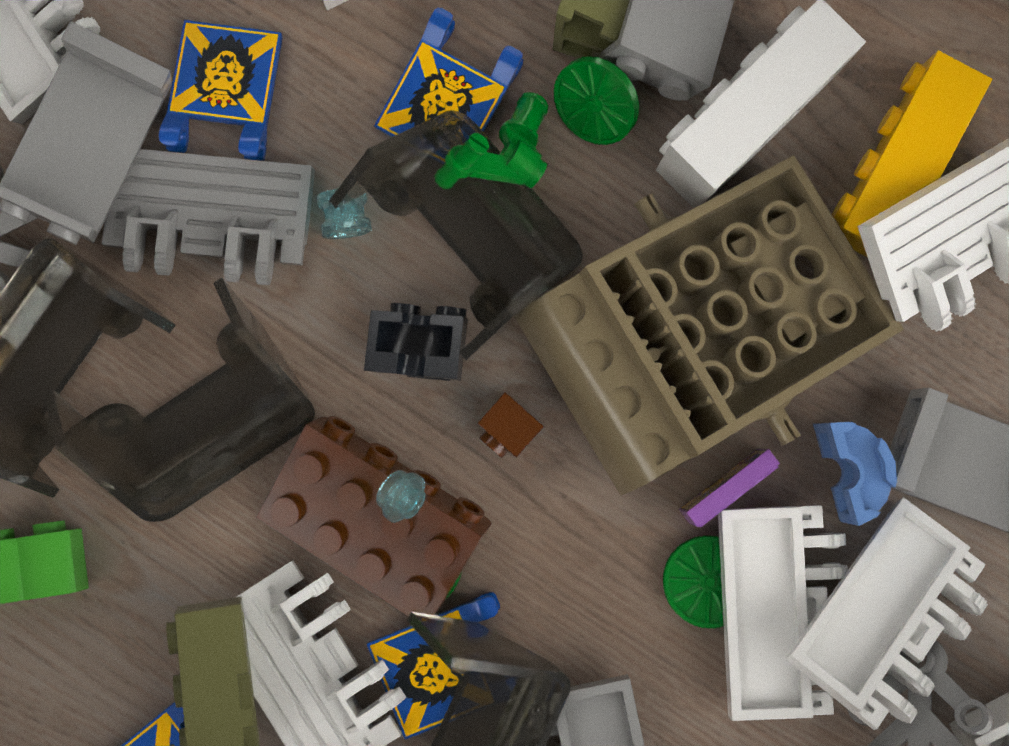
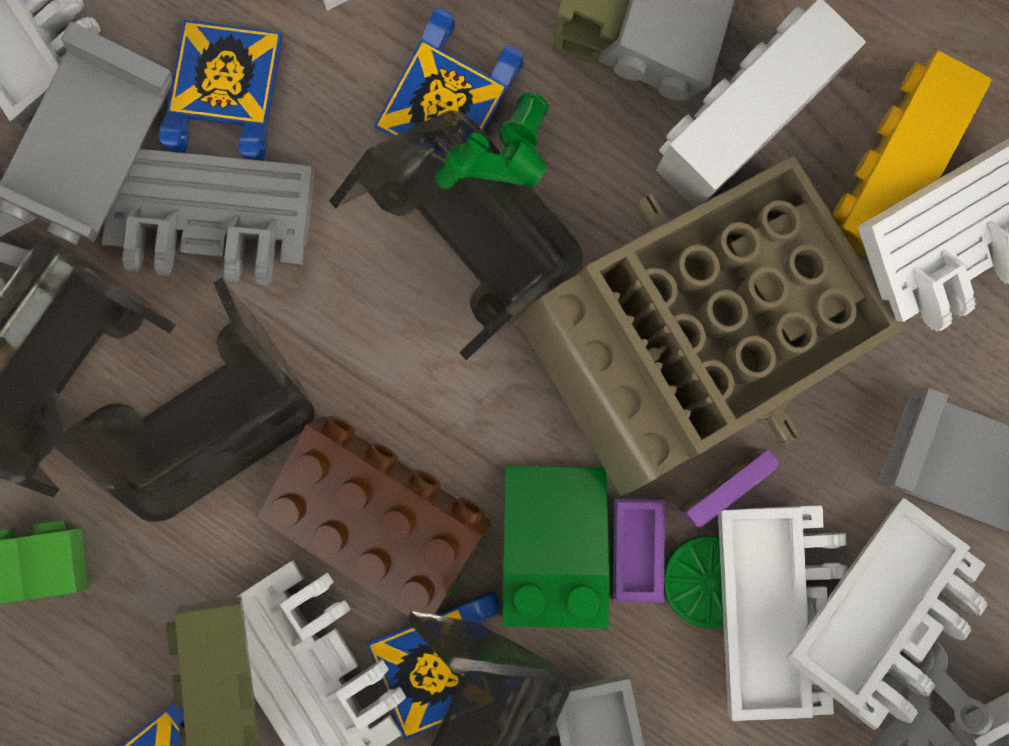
(345, 220): clear light blue wheel -> none
(401, 495): clear light blue plate -> none
(415, 343): black cylinder -> none
(508, 427): reddish brown plate -> none
(556, 547): none -> green slope
(596, 100): green wheel -> none
(638, 550): none -> medium lavender tile
(865, 466): medium blue cylinder -> none

